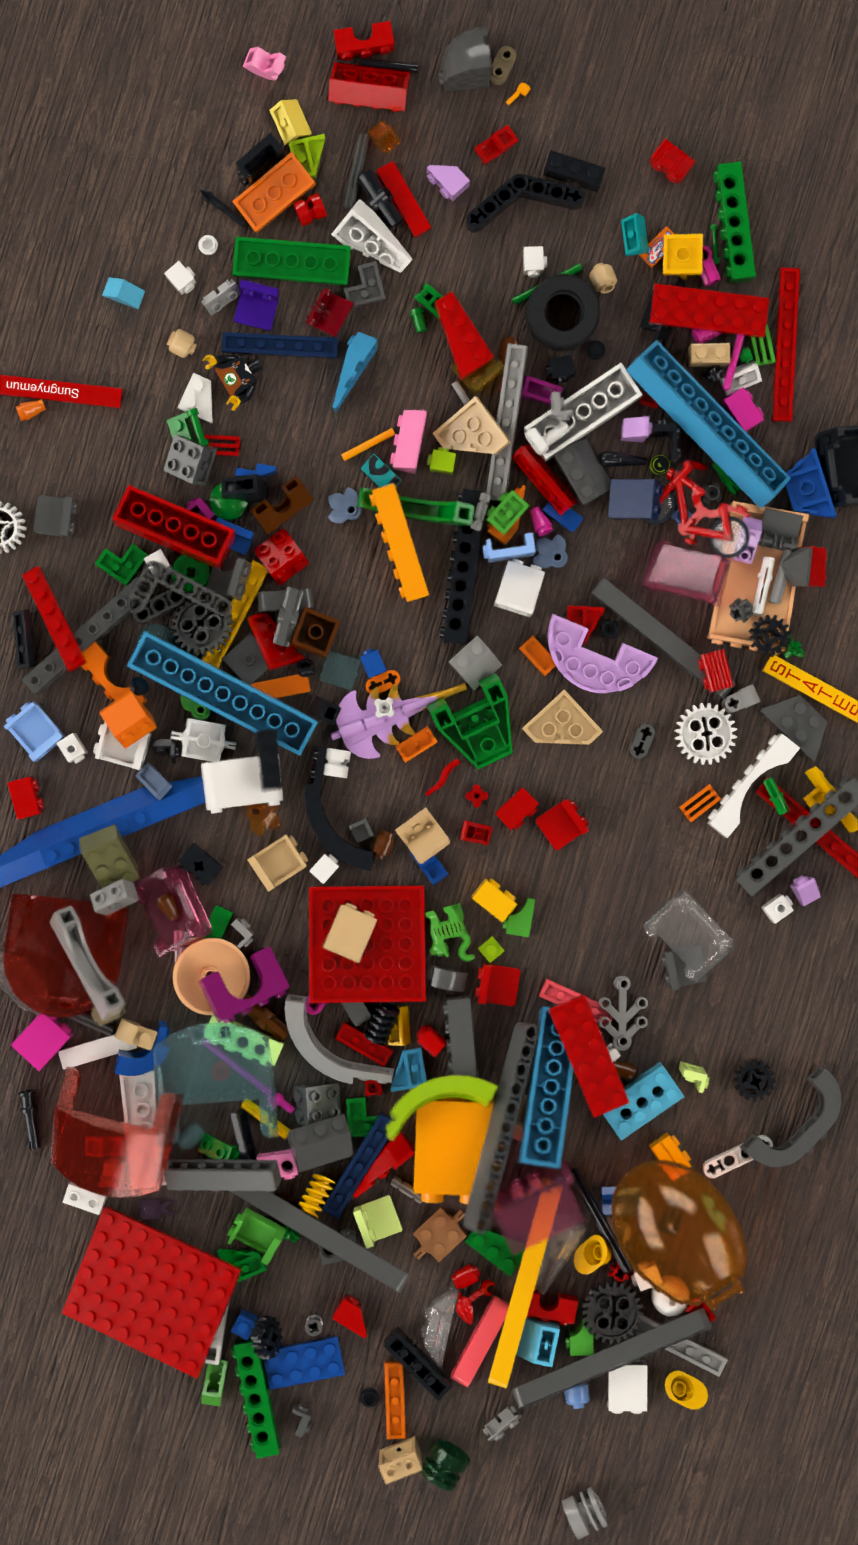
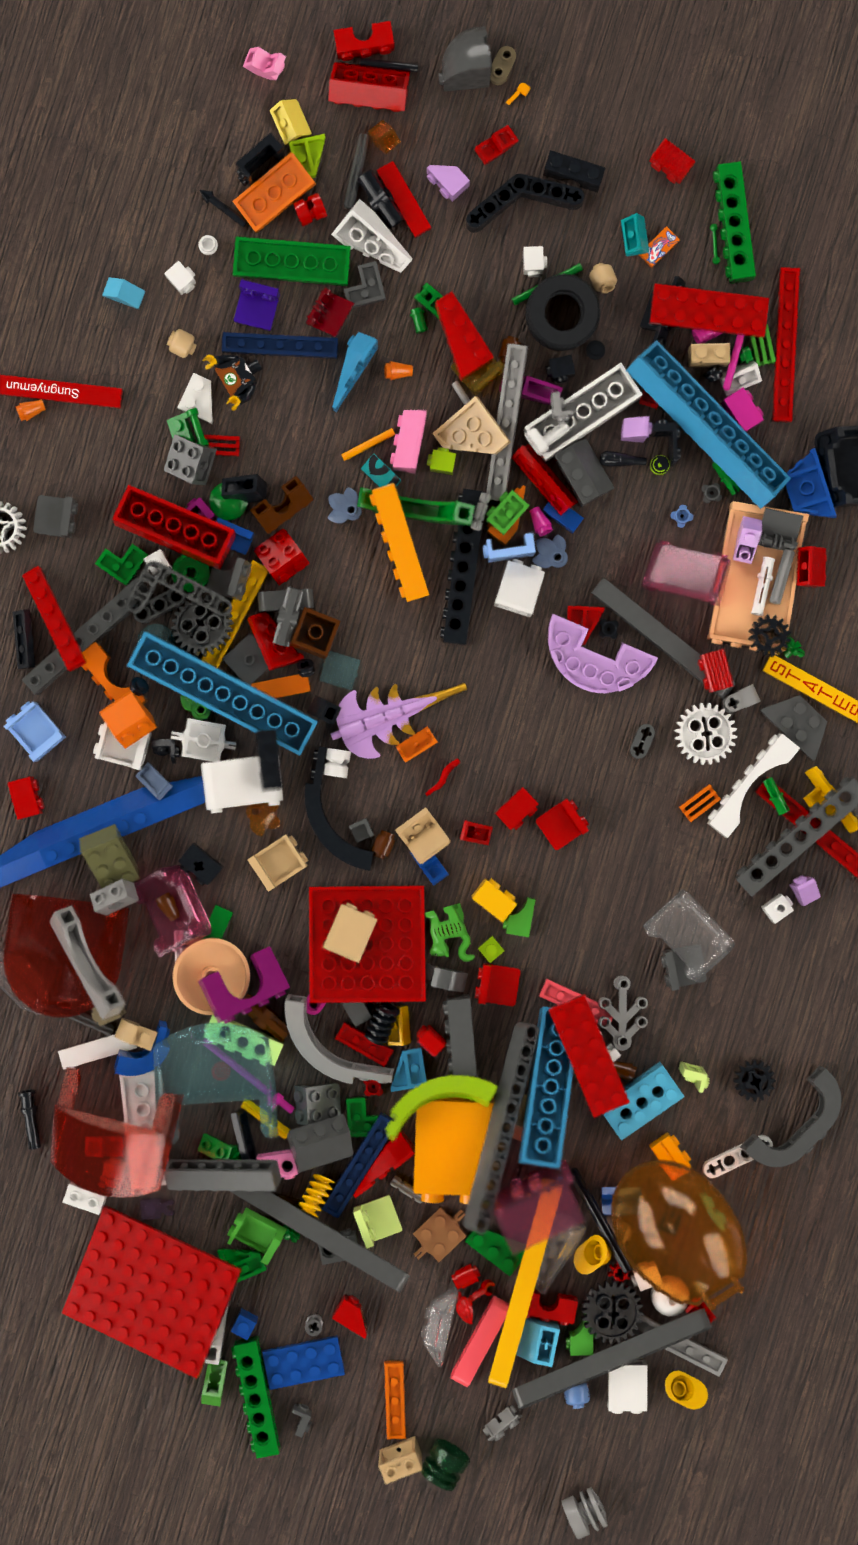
(42, 1040): dark pink brick -> none
(72, 748): white brick -> none
(191, 1136): clear light blue brick -> none
(215, 302): light grey hinge -> none
(242, 927): light grey bracket -> none
(261, 469): blue slope -> none
(266, 1337): black gear -> none
(325, 867): white brick -> none
(369, 1397): black plate -> none
(372, 663): blue brick -> none
(380, 678): orange beam -> none
(380, 703): white plate -> none
(397, 370): none -> orange cone
(418, 1363): black brick -> none
(471, 795): red plate -> none
(475, 662): light grey slope -> none
(479, 729): green wedge -> none
(538, 655): orange tile -> none
(562, 723): tan plate -> none
(635, 499): dark blue panel -> none
(683, 255): yellow bracket -> none
(709, 272): dark pink piece -> none
(727, 536): red piece -> none
(741, 610): dark grey gear -> none
(798, 567): dark grey slope -> none

